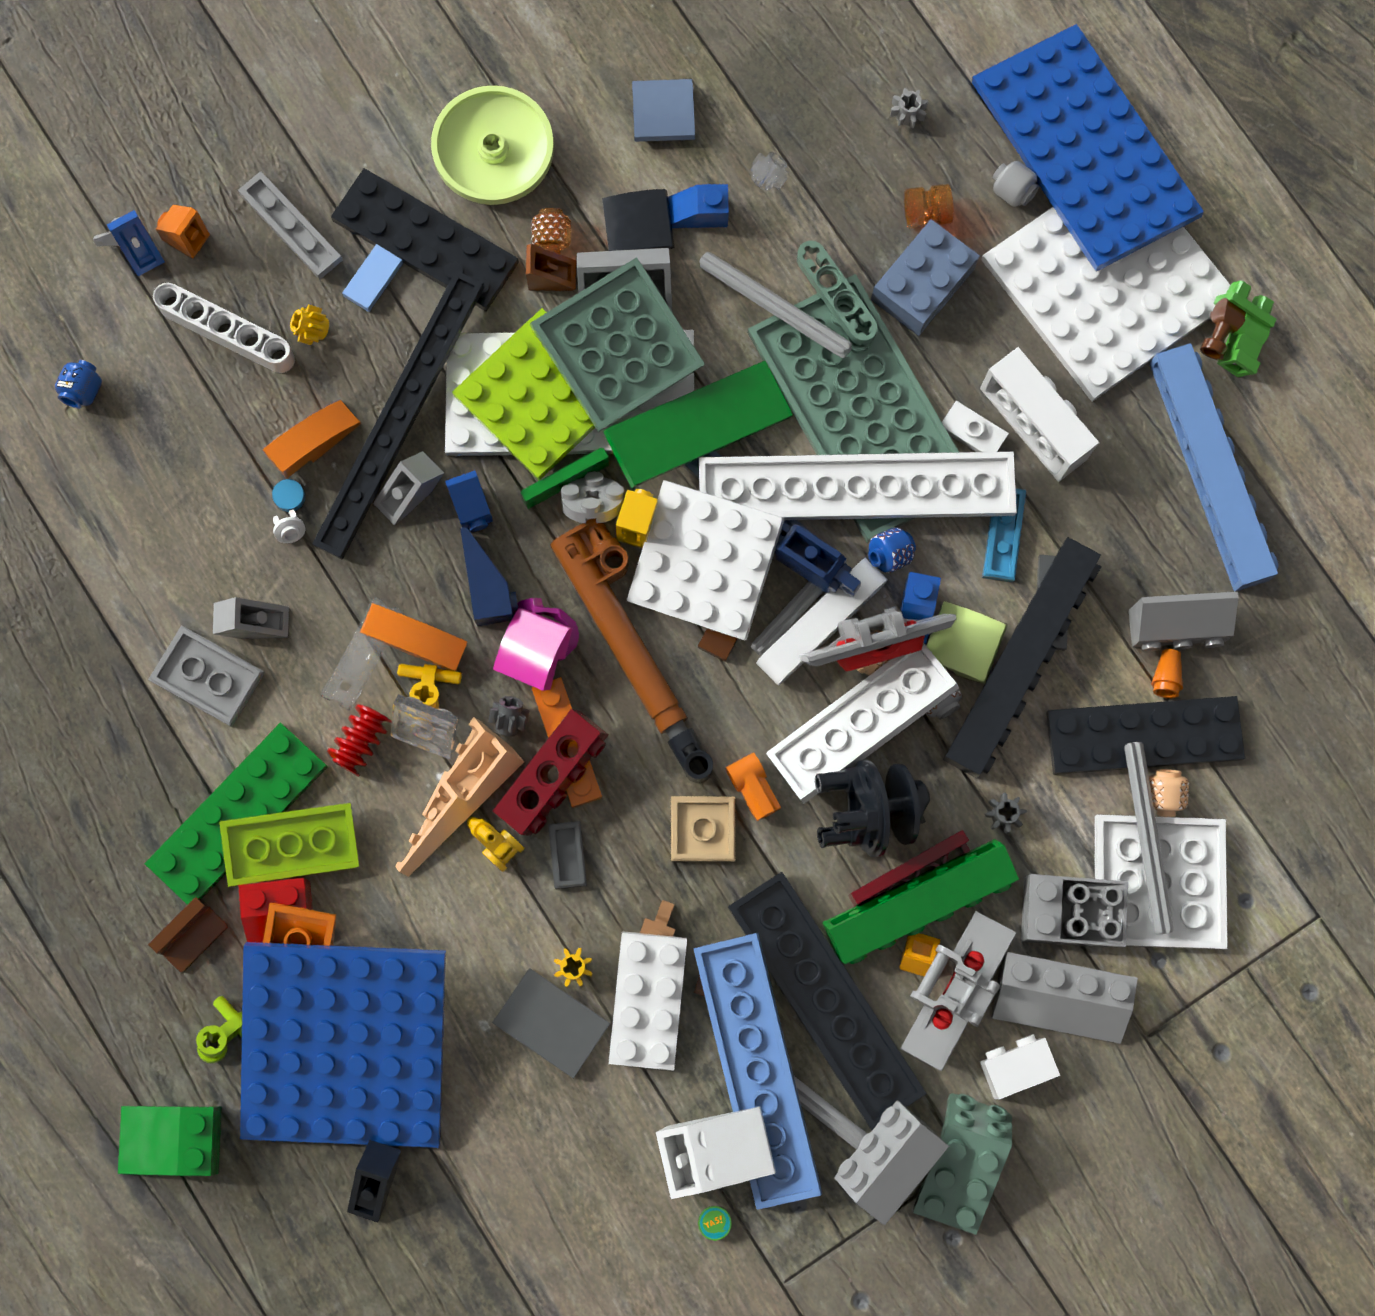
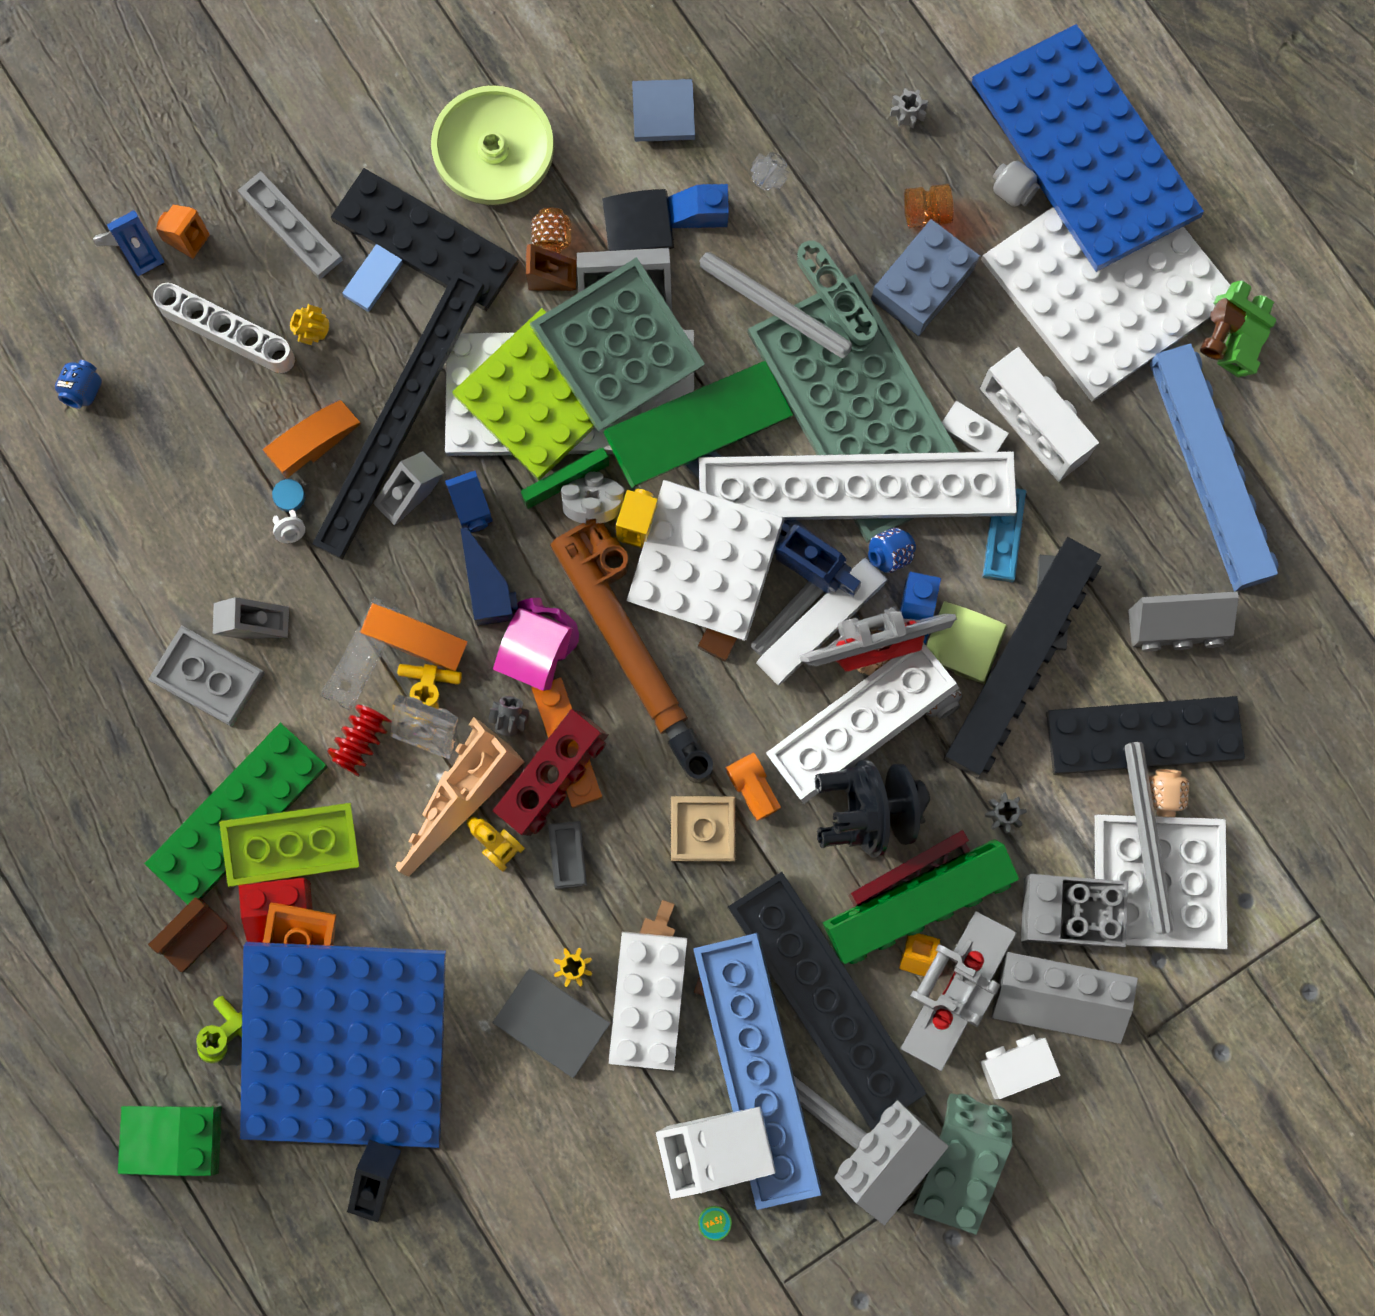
(1168, 675): orange cone -> none

